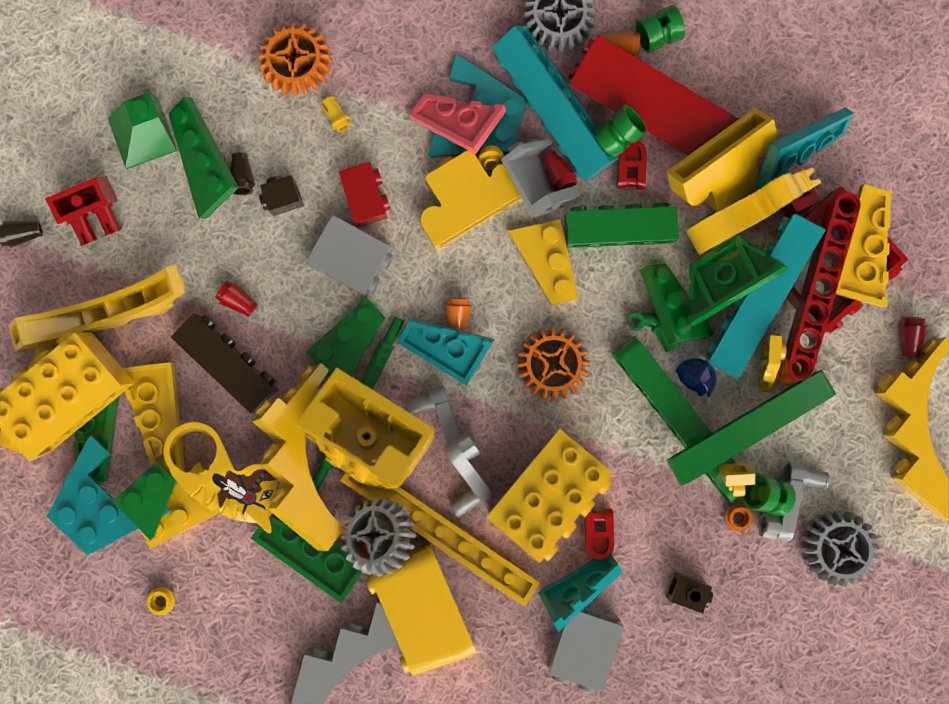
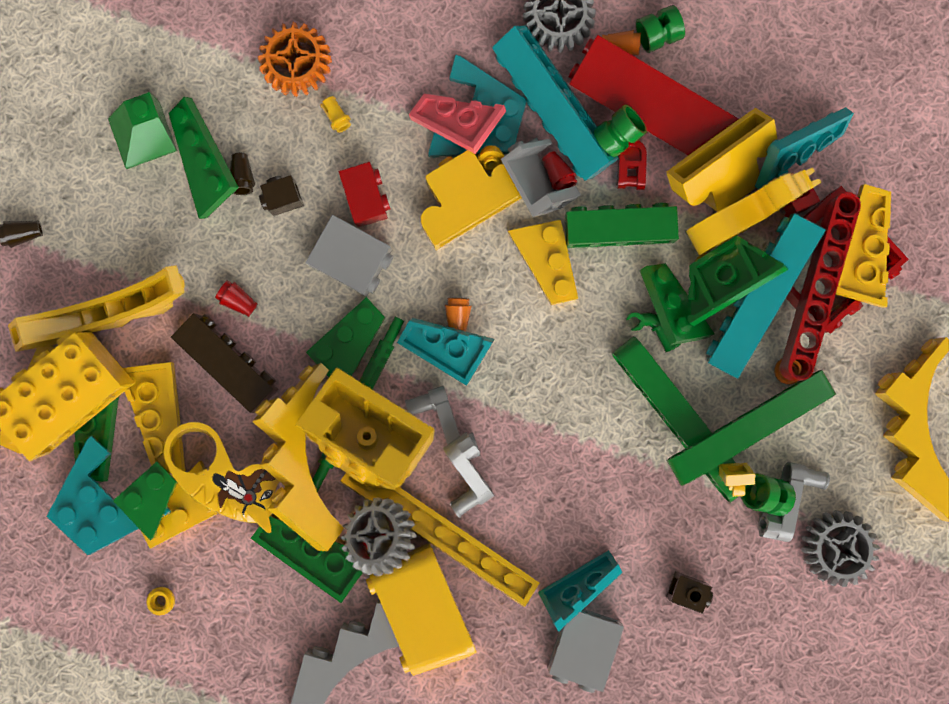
(80, 200): red brick -> none
(551, 496): yellow brick -> none
(566, 343): orange gear -> none
(599, 543): red plate -> none
(697, 375): clear blue hair -> none
(747, 517): orange plate -> none
(771, 355): yellow wing -> none
(912, 335): dark red cone -> none

